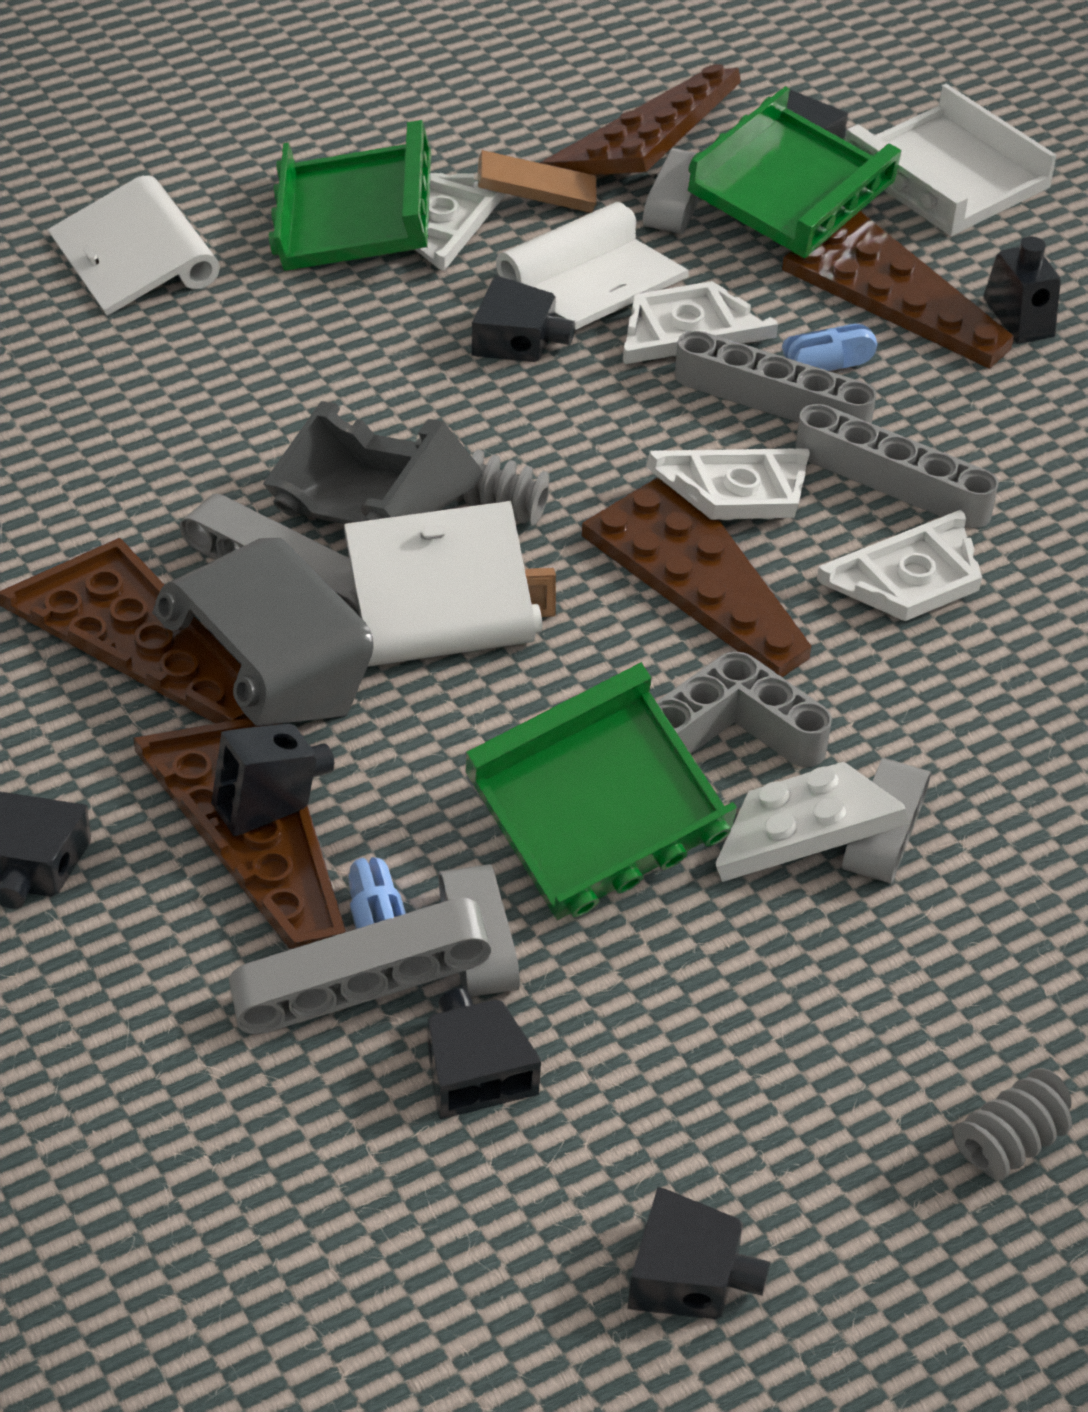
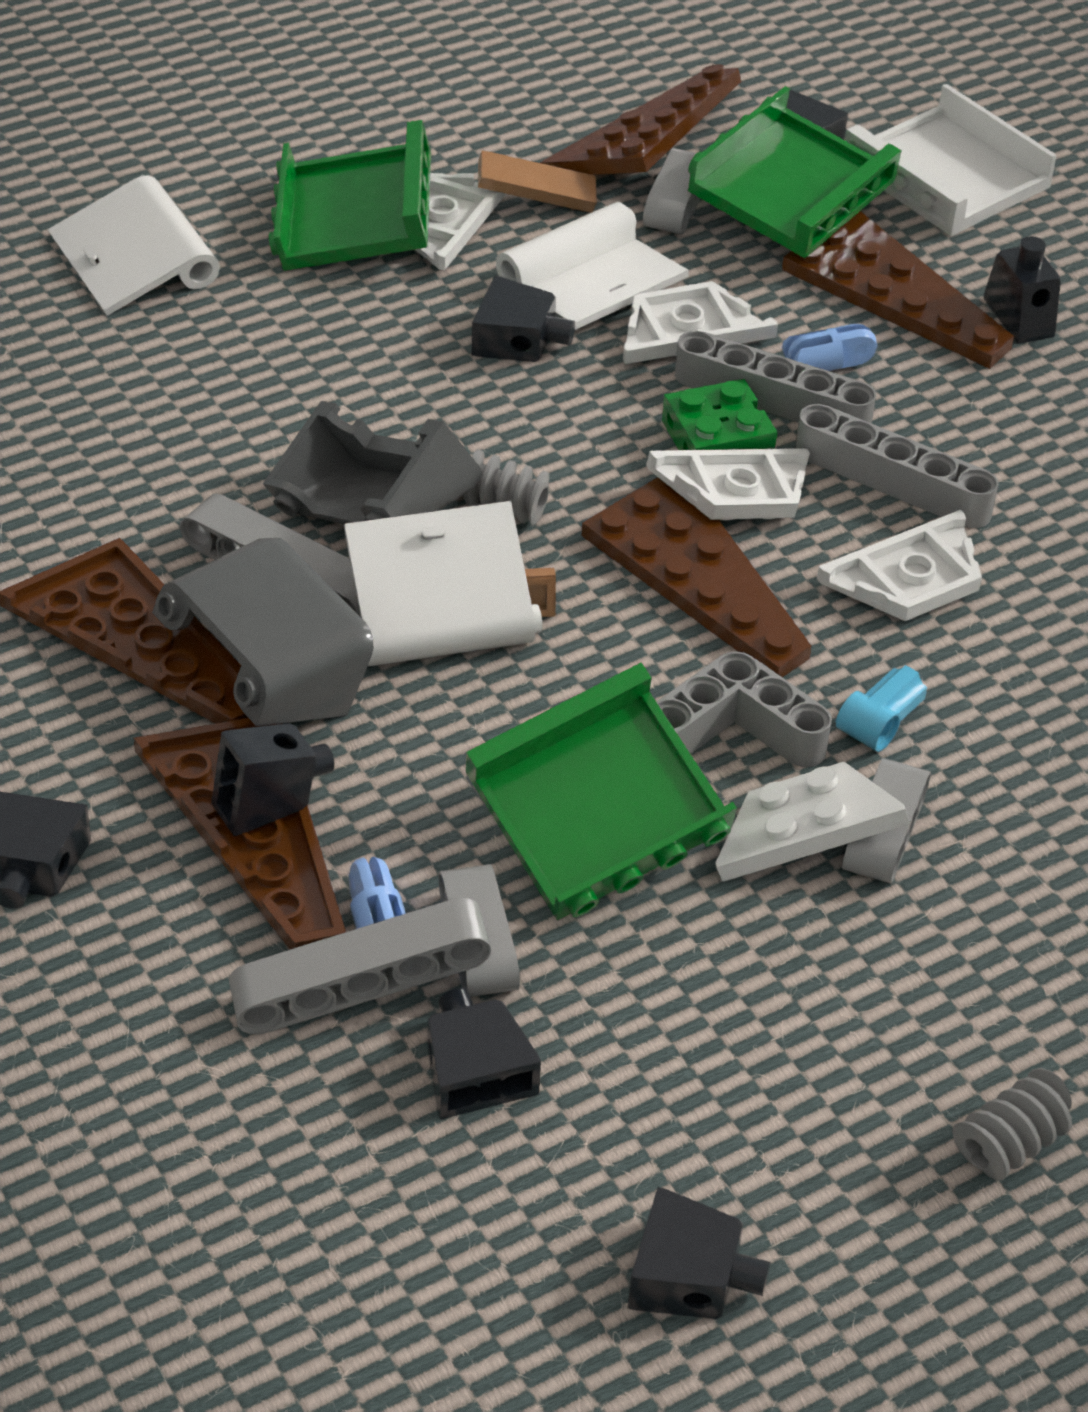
(717, 418): none -> green piece
(877, 714): none -> medium azure piece

